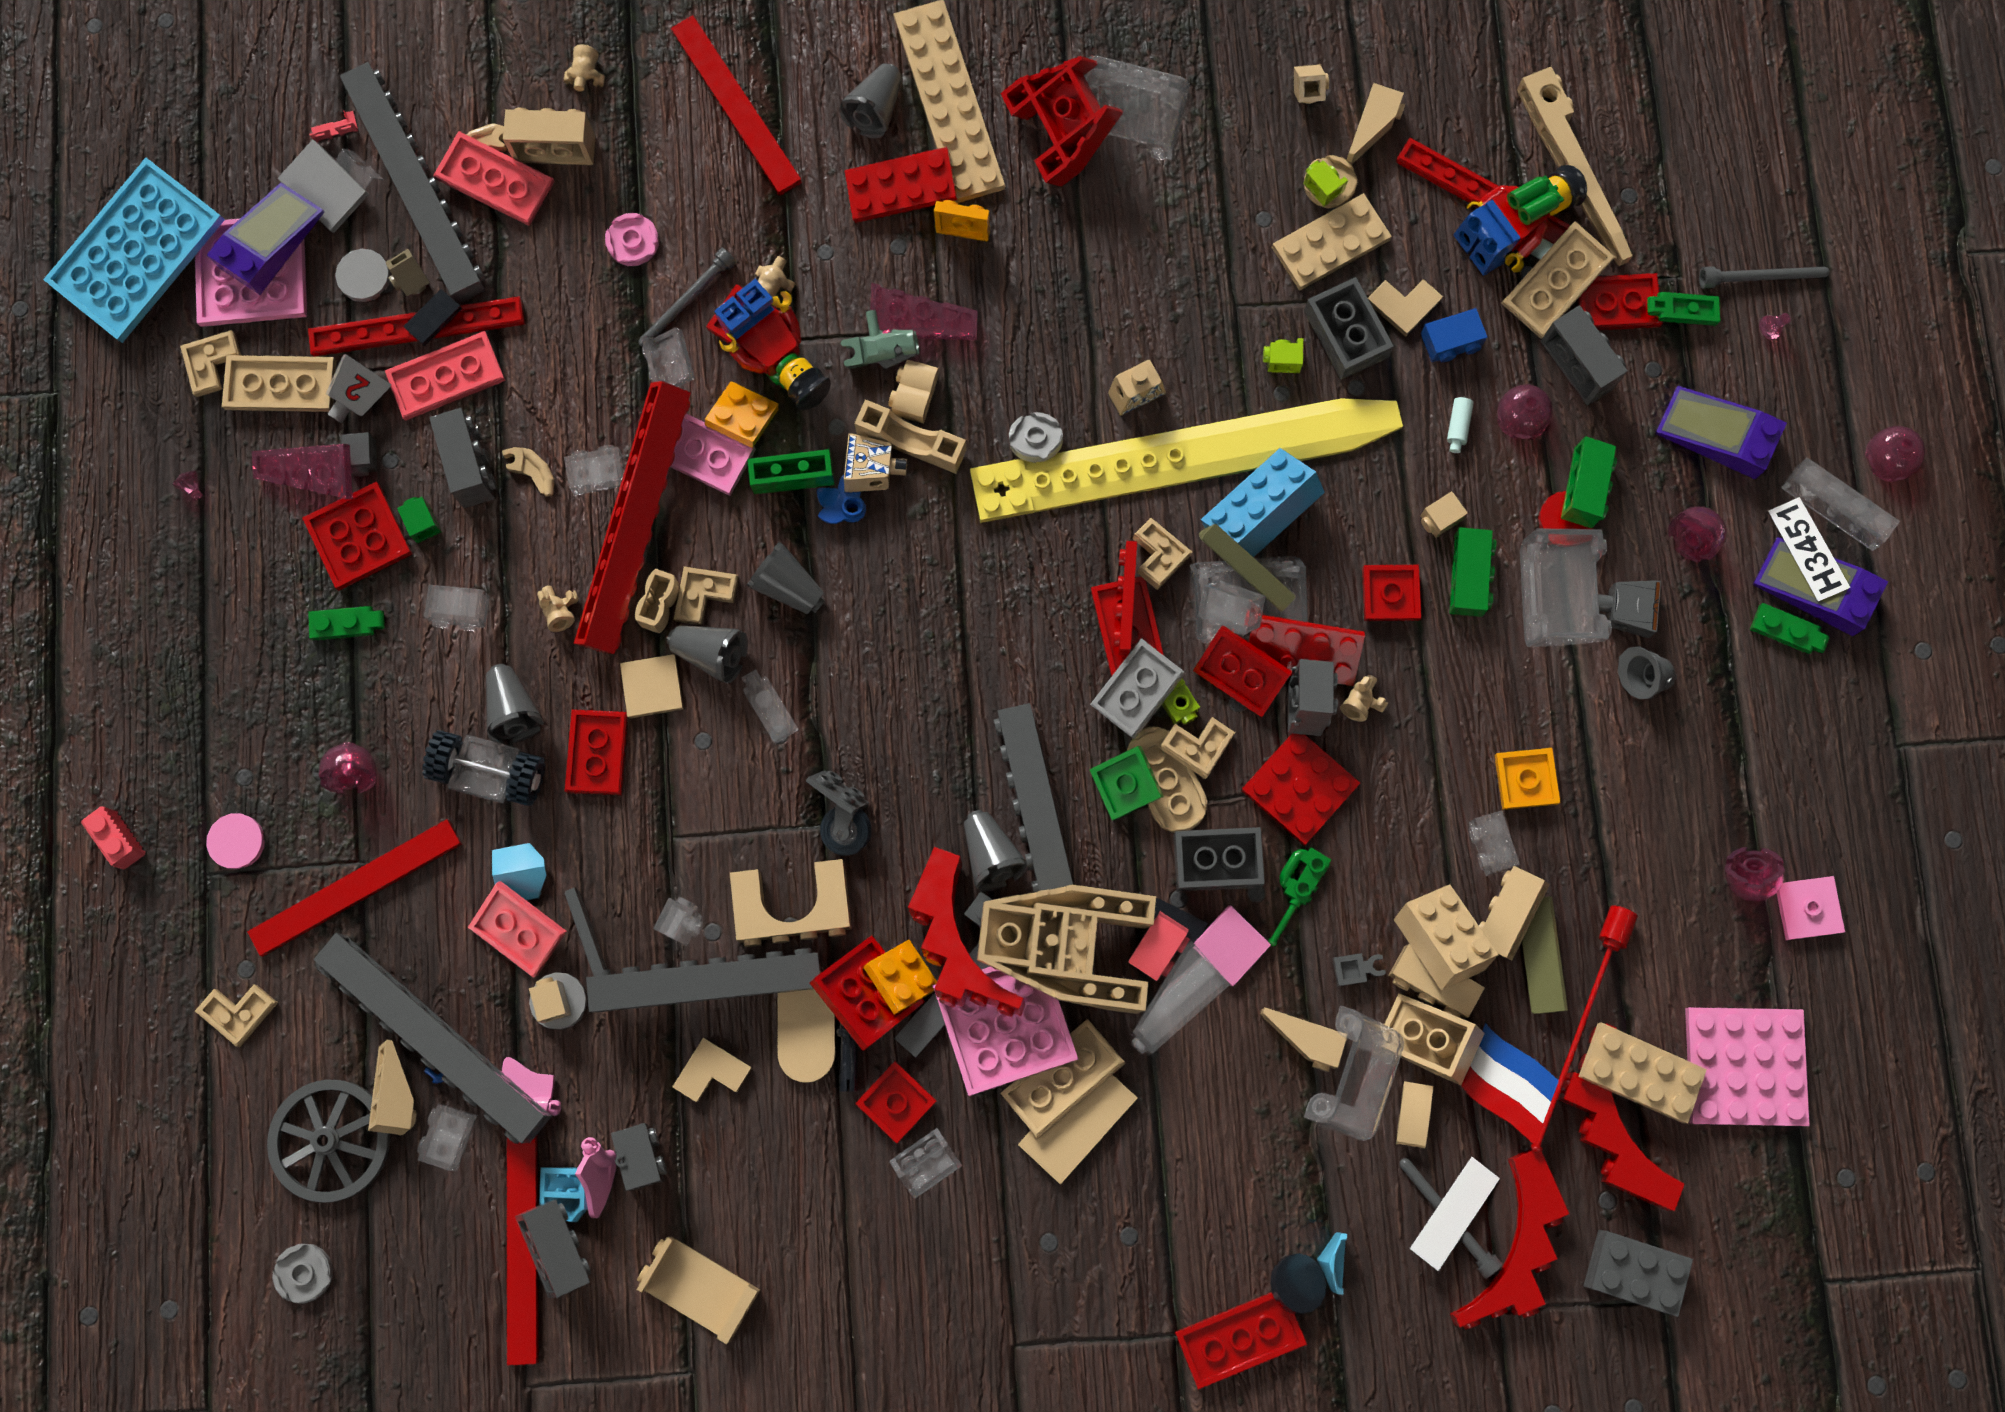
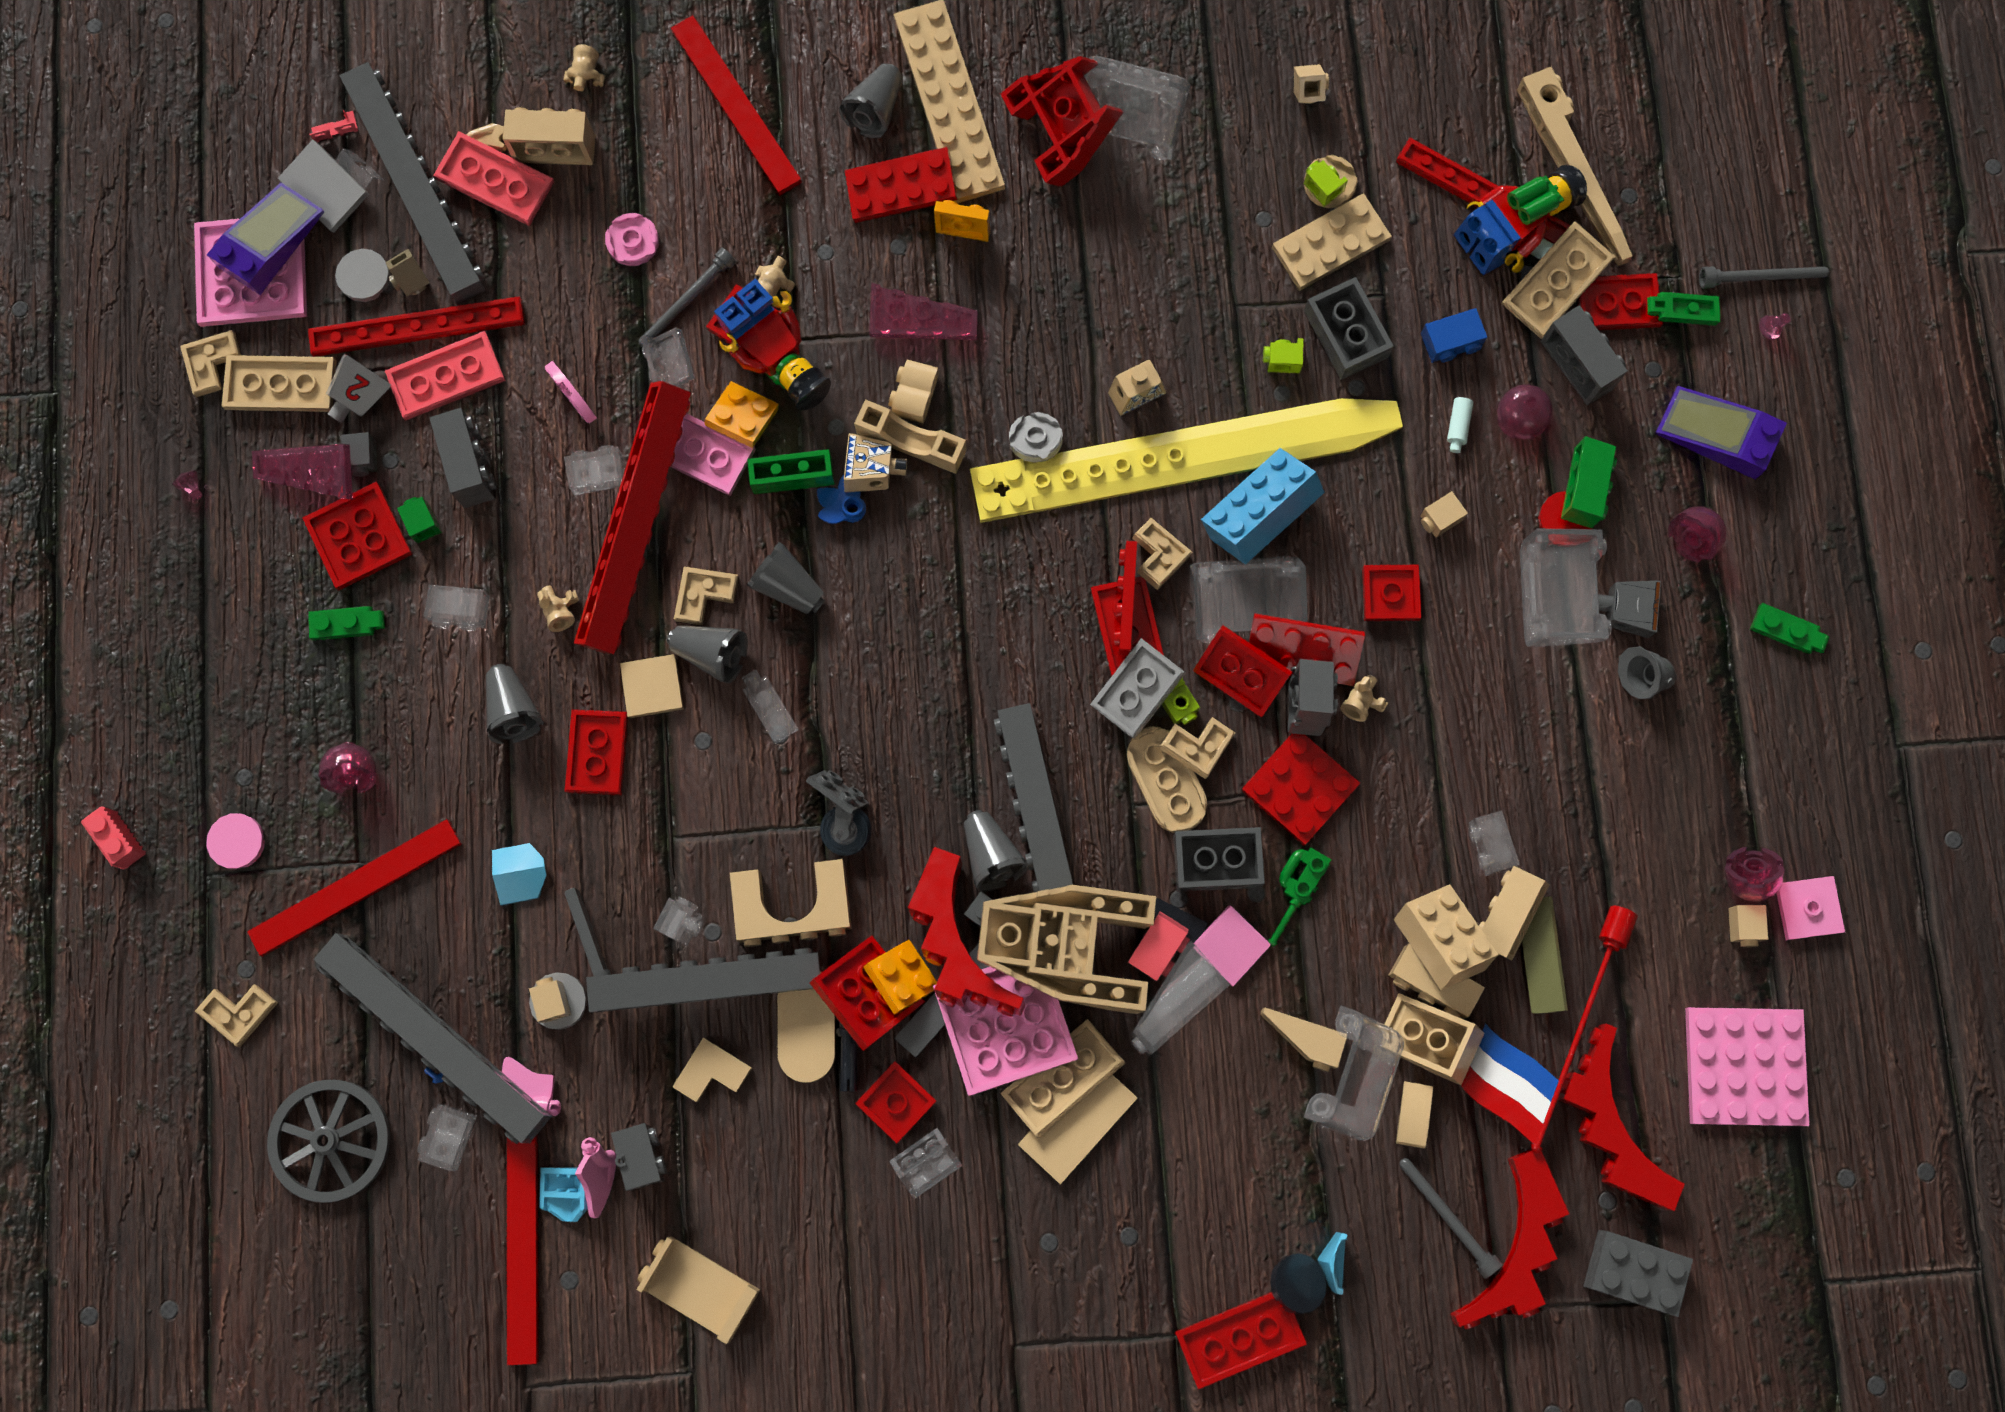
(134, 250): medium azure plate -> none
(302, 1273): light grey tile -> none
(391, 1098): tan slope -> none
(432, 317): black tile -> none
(483, 768): plate -> none
(517, 929): coral tile -> none
(530, 464): tan piece -> none
(553, 1248): dark grey brick -> none
(570, 392): none -> bright pink tile
(653, 608): tan brick -> none
(881, 347): sand green piece -> none
(1126, 783): green plate -> none
(1231, 607): clear brick -> none
(1247, 566): olive slope -> none
(1353, 970): dark grey plate -> none
(1377, 119): tan slope -> none
(1403, 311): tan tile -> none
(1454, 1213): white sticker -> none
(1472, 572): green brick -> none
(1527, 778): light orange plate -> none
(1642, 1073): tan plate -> none
(1748, 924): none -> tan brick
(1809, 549): white sticker -> none
(1840, 504): clear brick -> none
(1845, 610): dark purple slope -> none
(1895, 453): clear pink cylinder -> none

